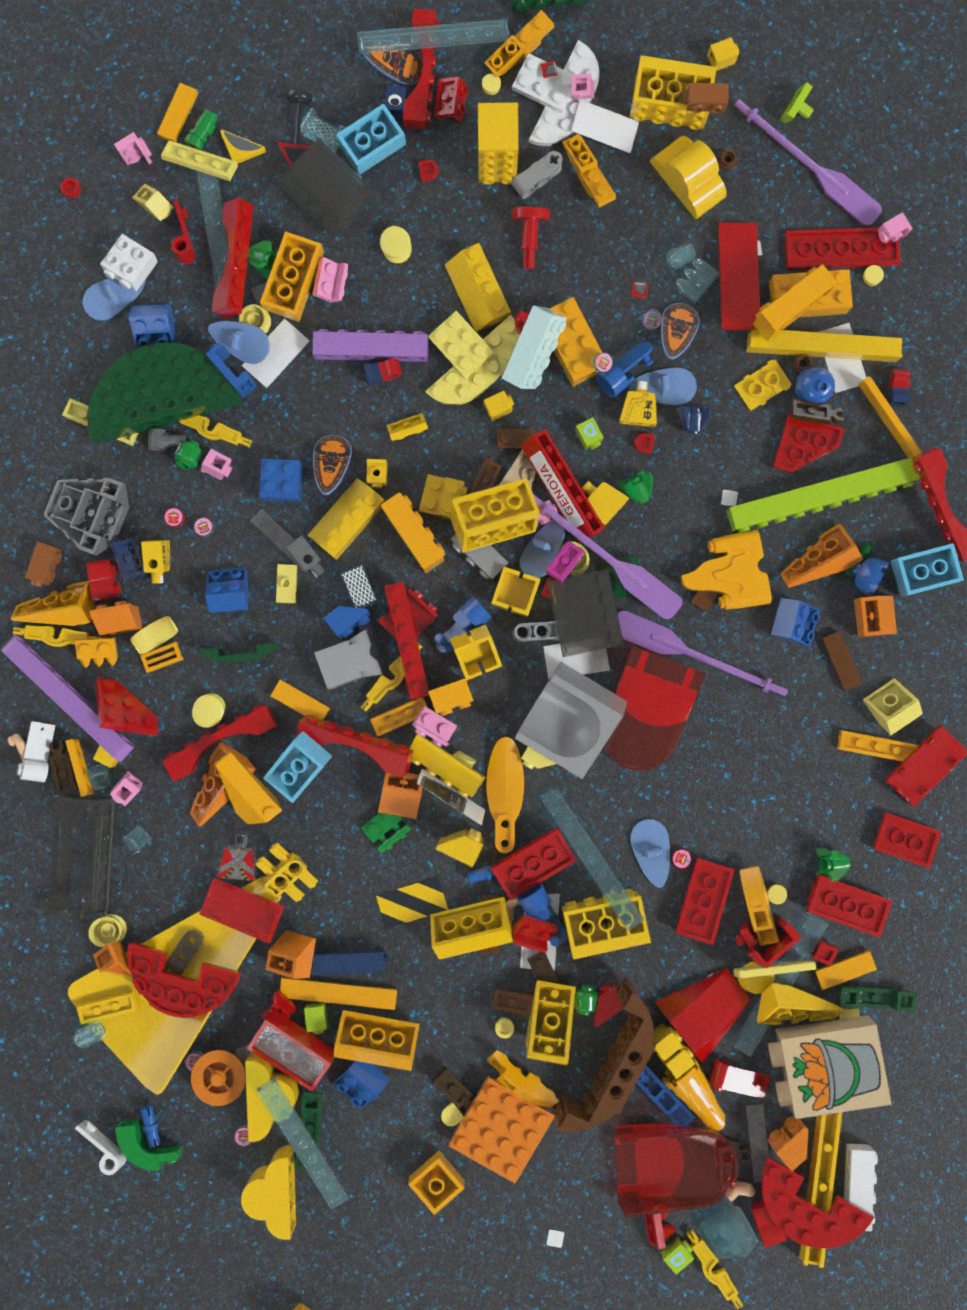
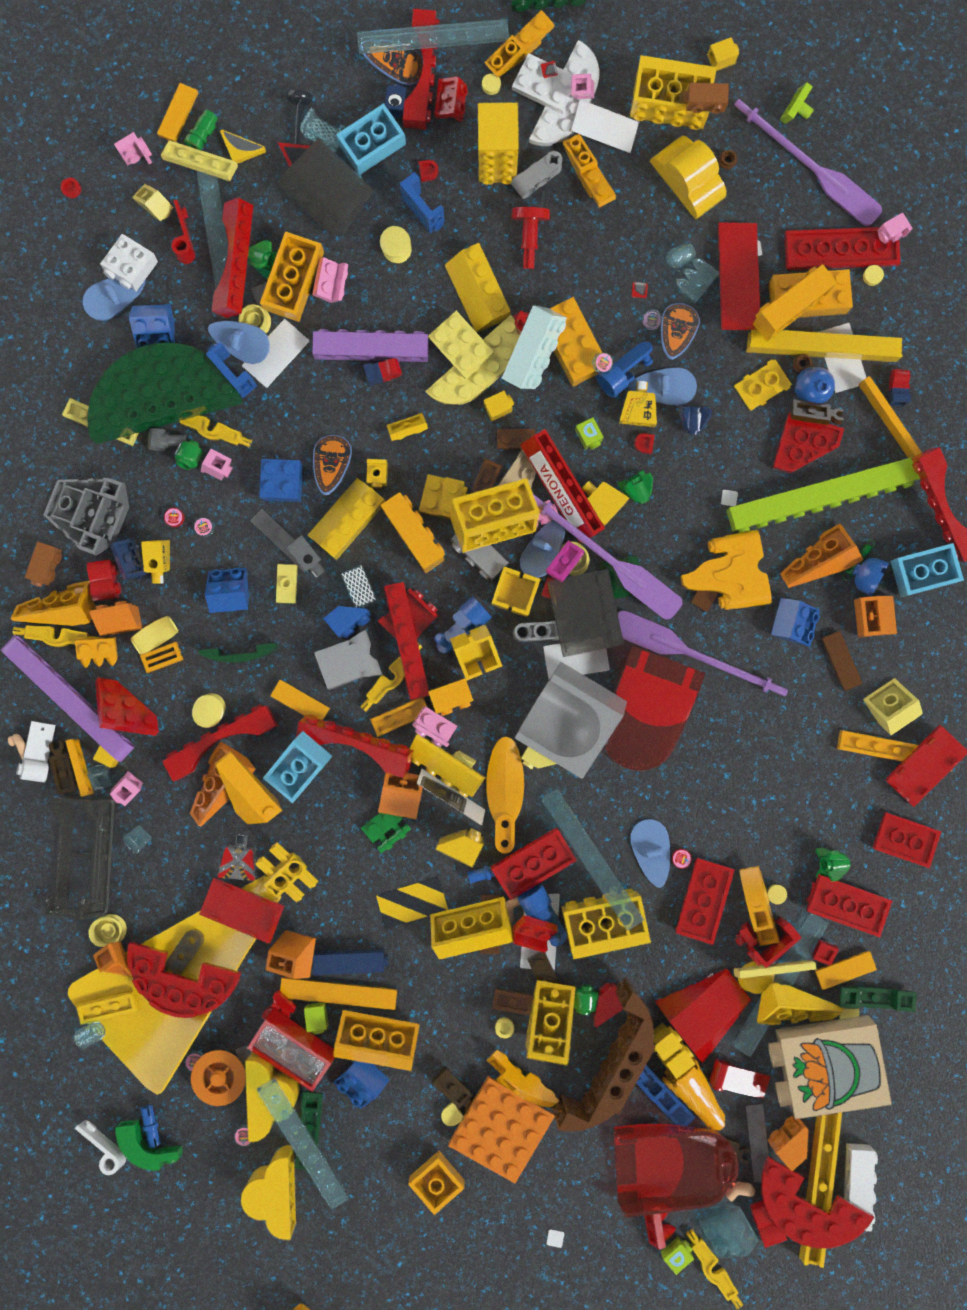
(410, 193): none -> blue panel

